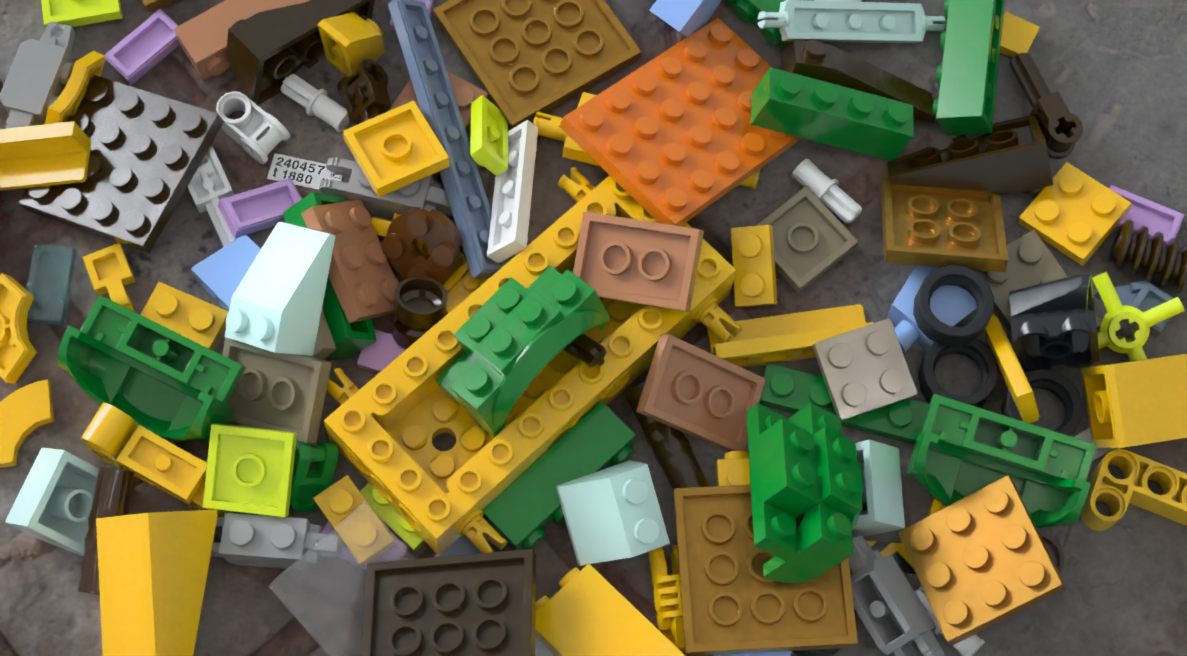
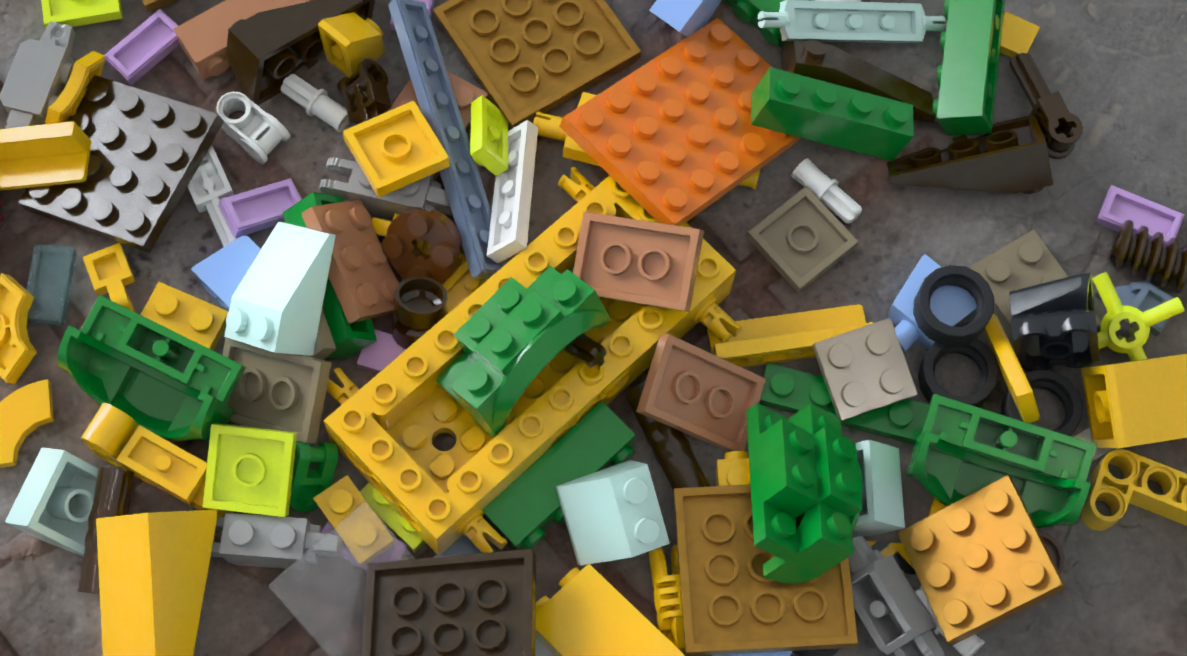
(301, 171): white sticker -> none
(754, 266): yellow plate -> none
(943, 227): pearl gold plate -> none
(1075, 213): yellow plate -> none

